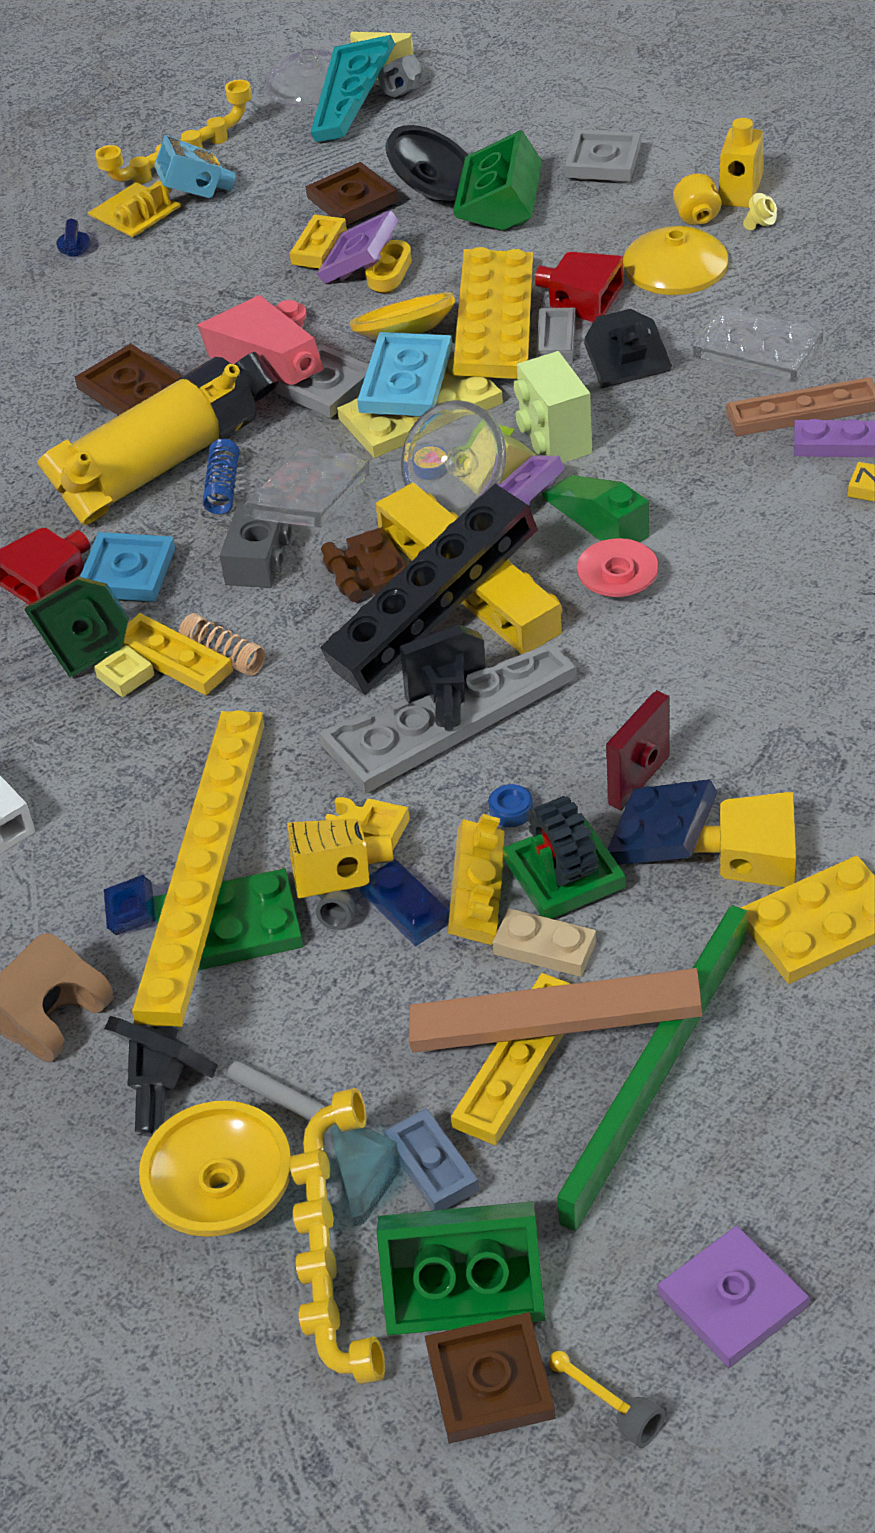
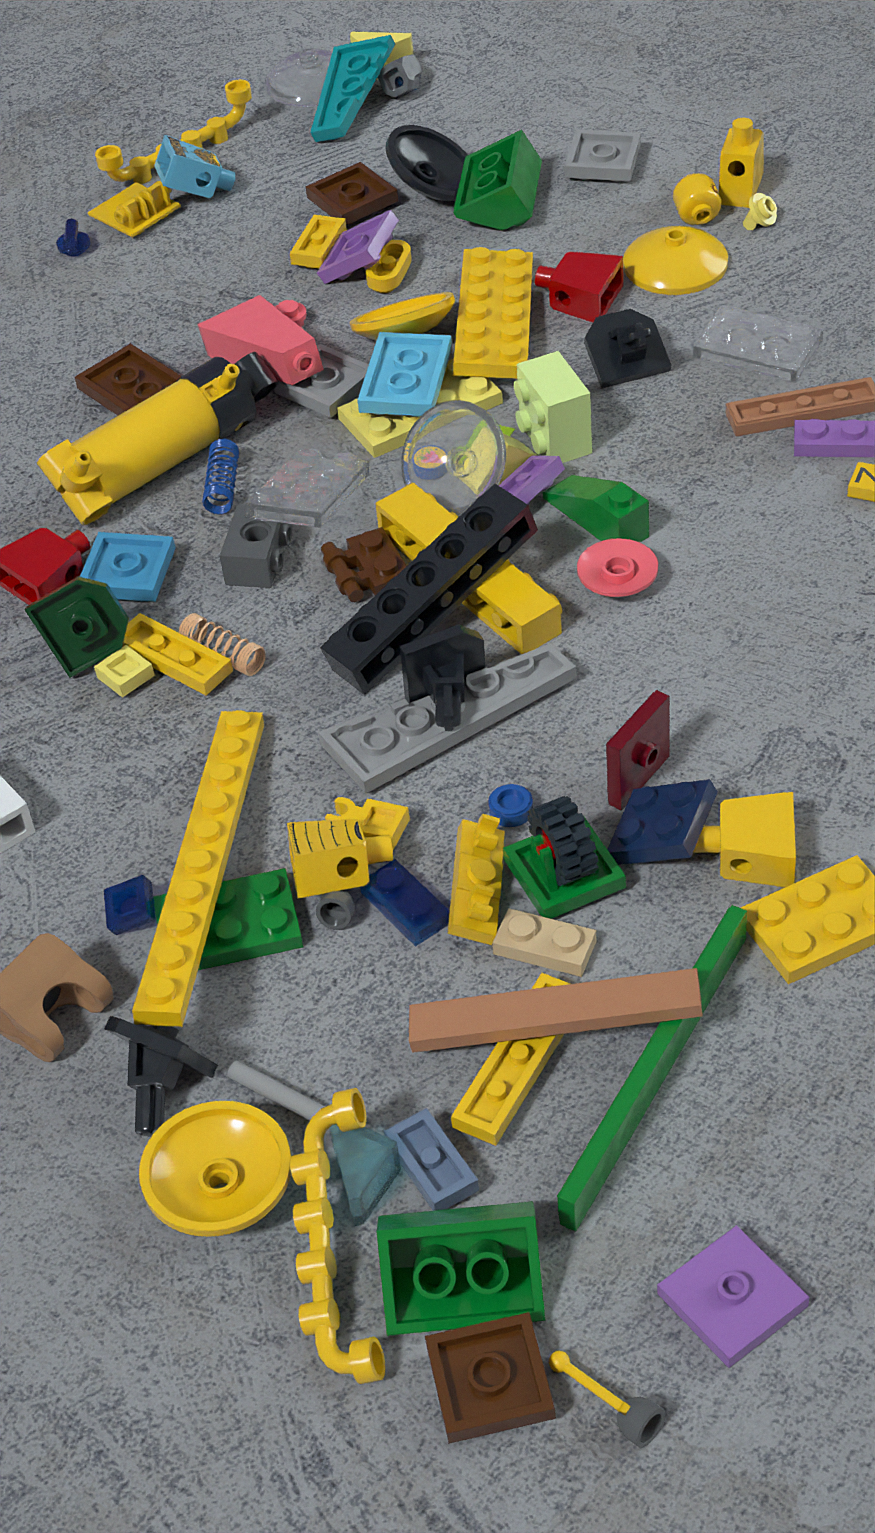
(556, 332): light grey tile -> none

